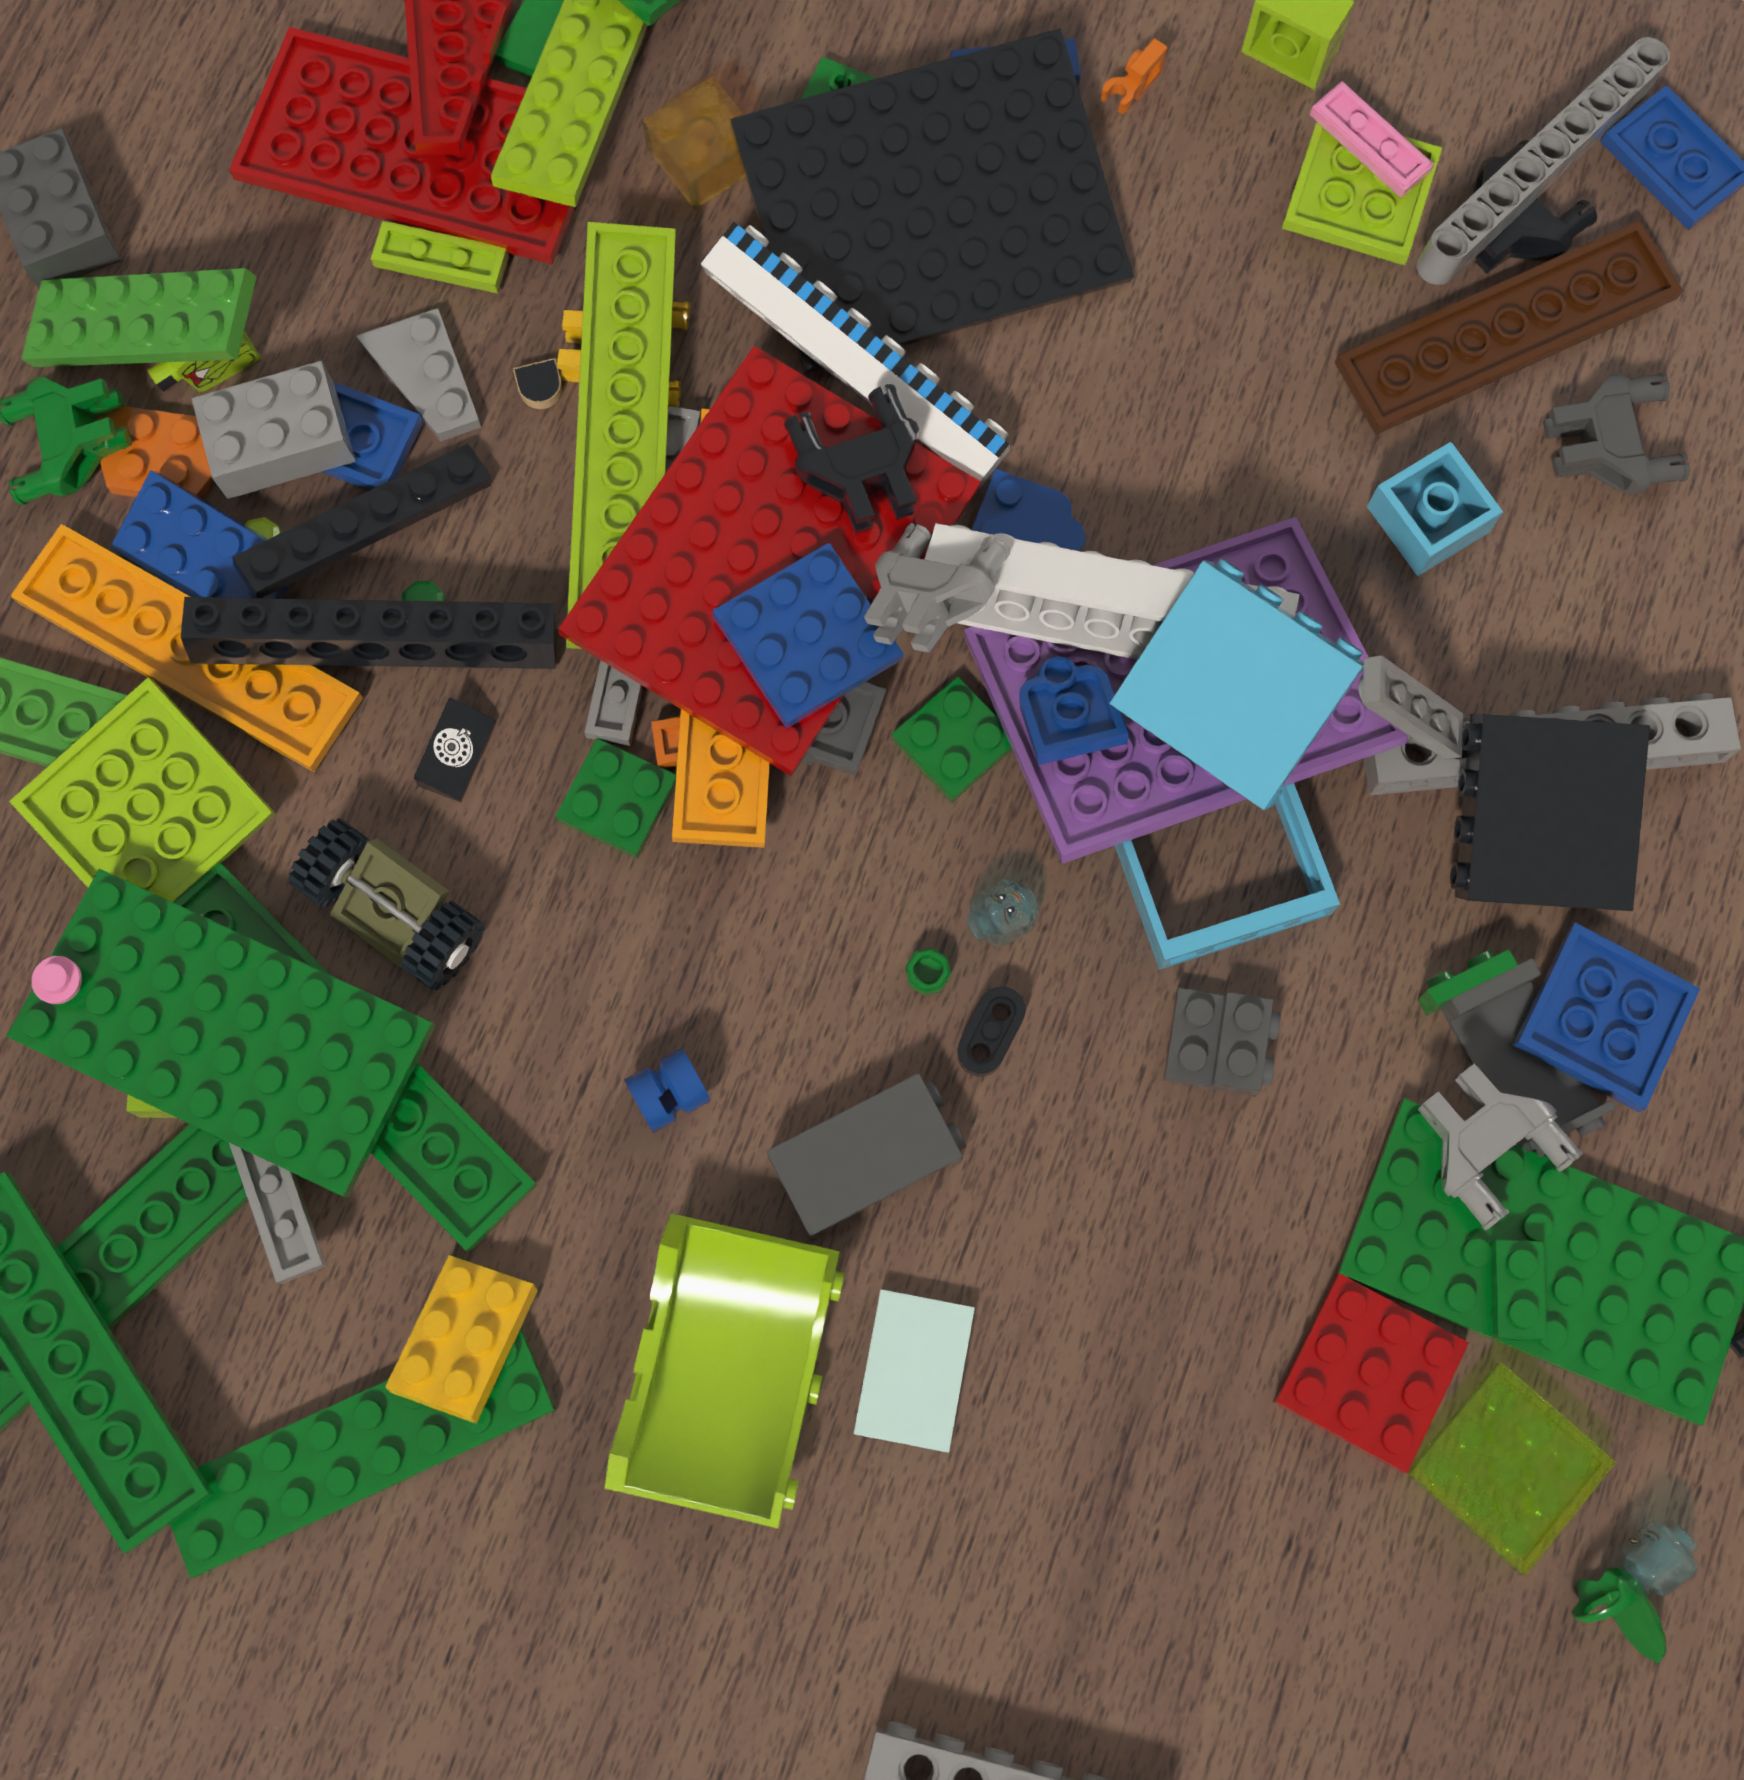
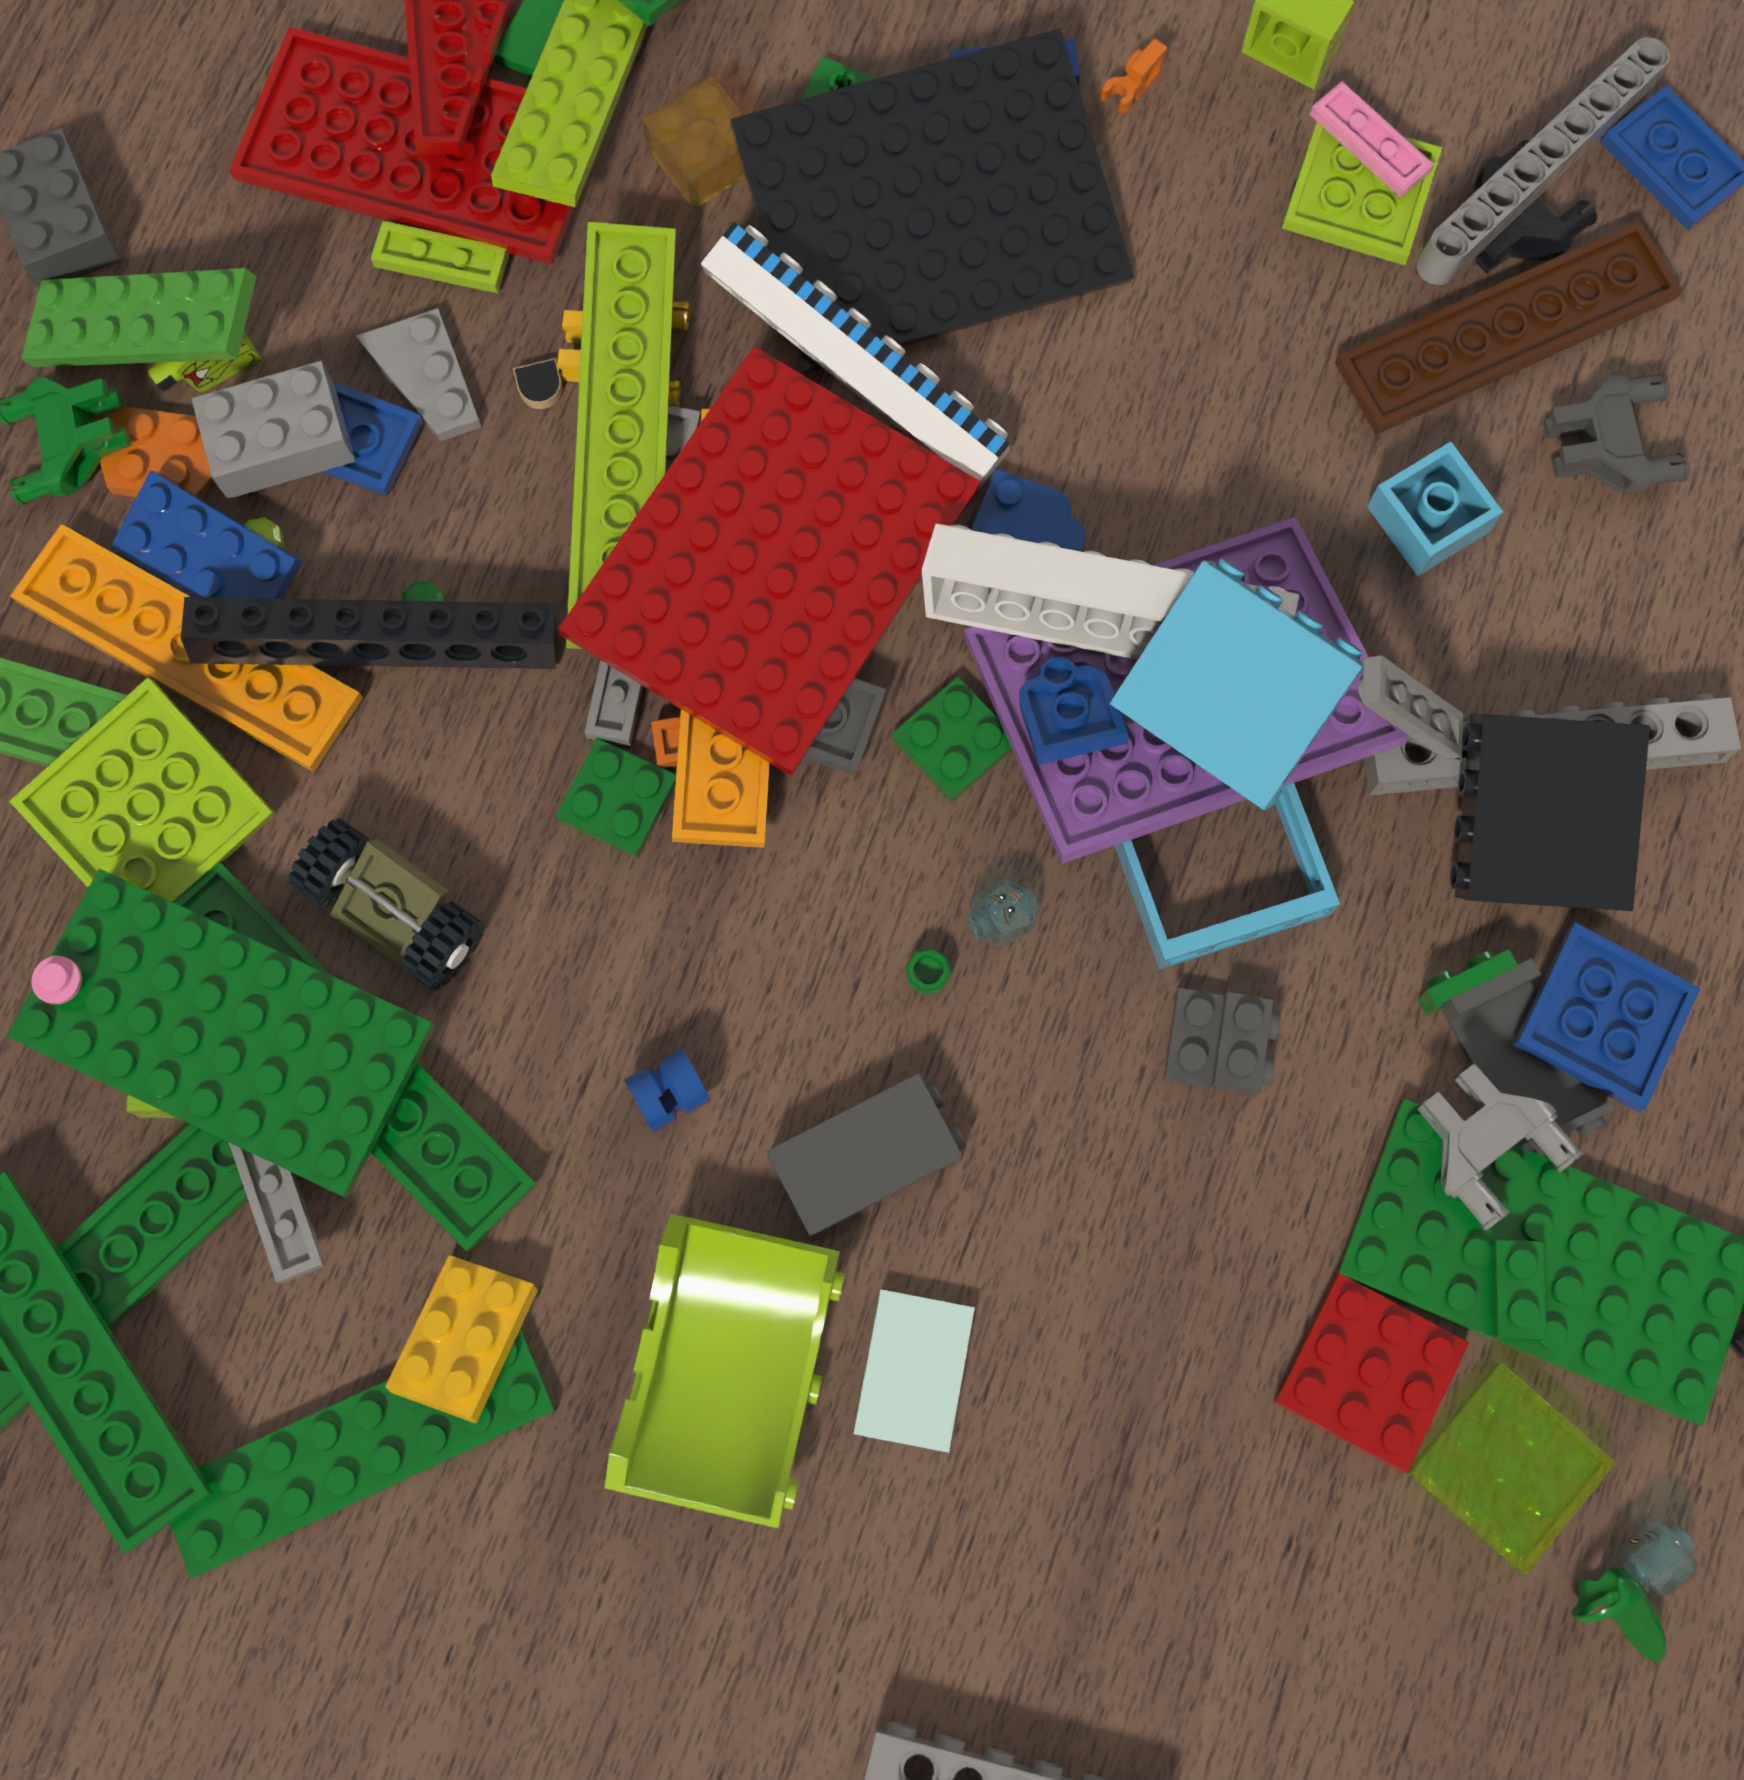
(361, 521): black plate -> none
(454, 750): black slope -> none
(805, 635): blue plate -> none
(861, 464): black connector -> none
(929, 594): light grey connector -> none
(989, 1032): black plate -> none

